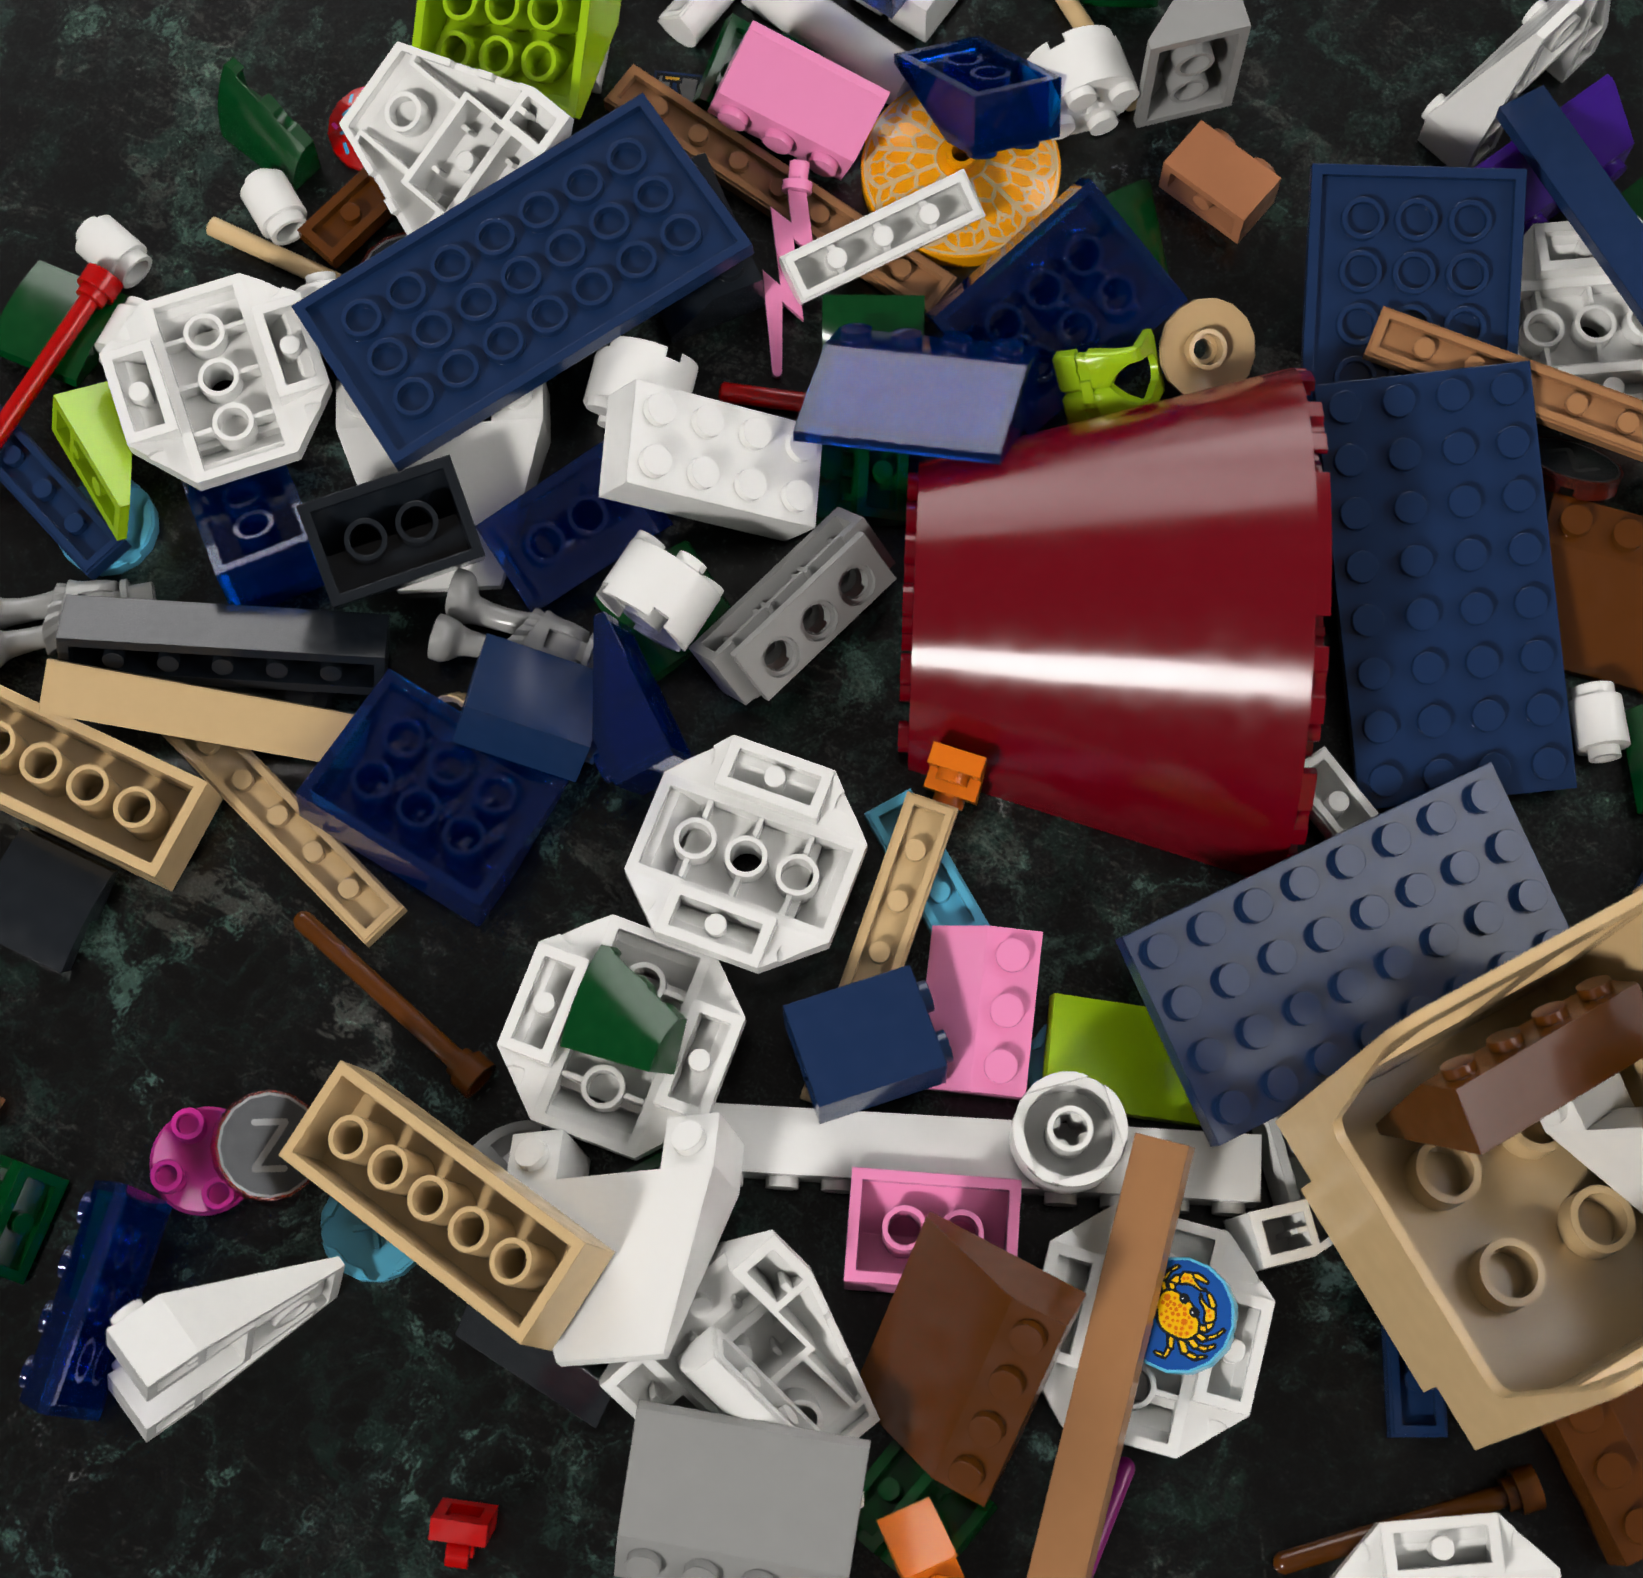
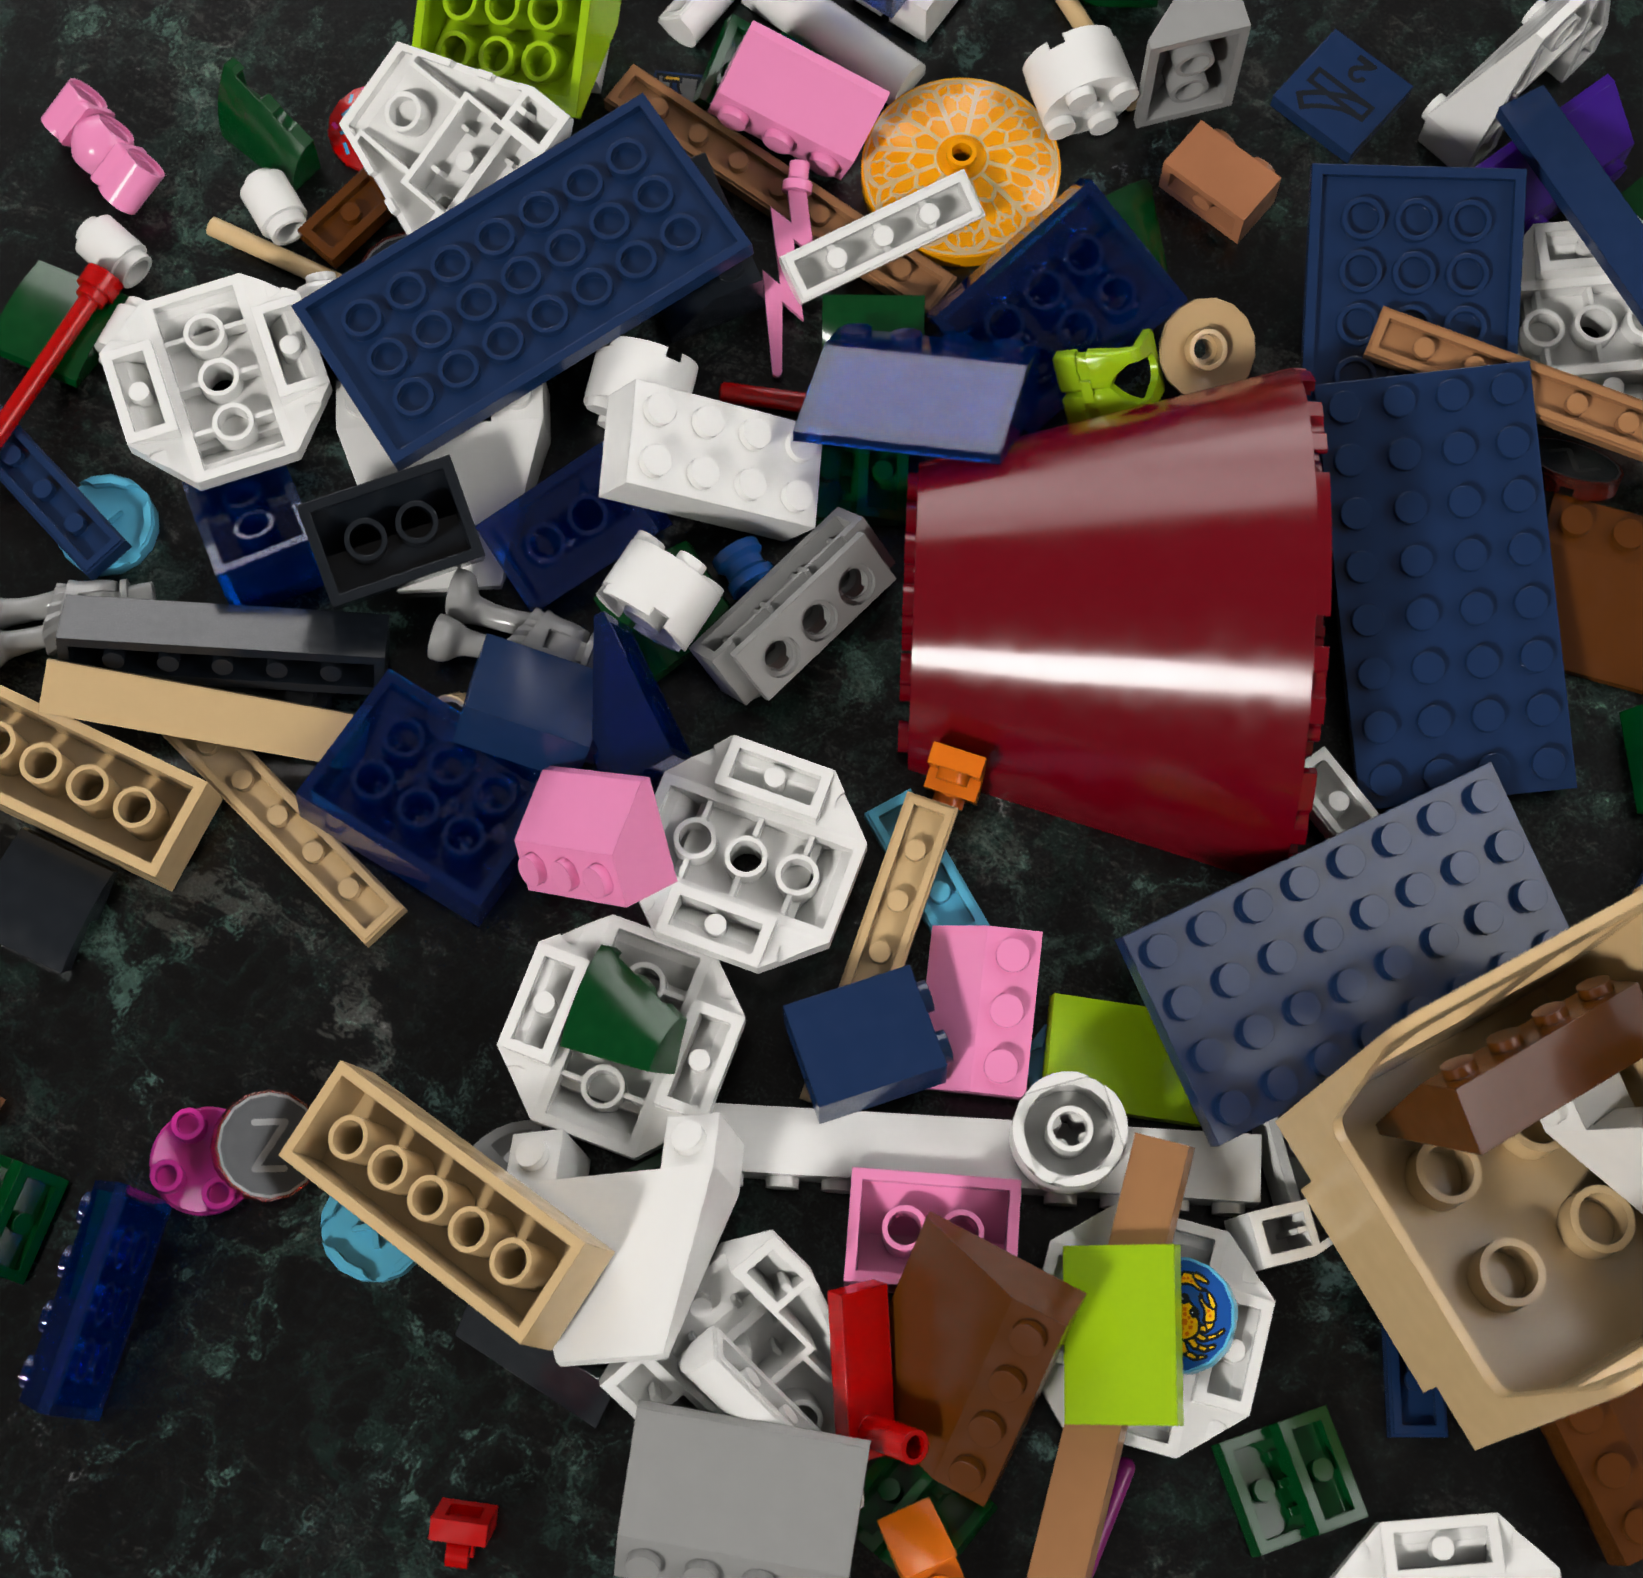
(96, 446): lime slope -> none
(102, 146): none -> bright pink piece
(203, 1336): white wedge -> none
(467, 1069): reddish brown piece -> none
(594, 837): none -> bright pink slope
(742, 565): none -> blue wheel
(864, 1373): none -> red piece
(983, 95): clear blue slope -> none
(1127, 1336): none -> lime tile
(1289, 1481): none -> dark green slope
(1341, 96): none -> dark blue tile
(1515, 1492): reddish brown piece -> none
(1598, 721): white brick -> none

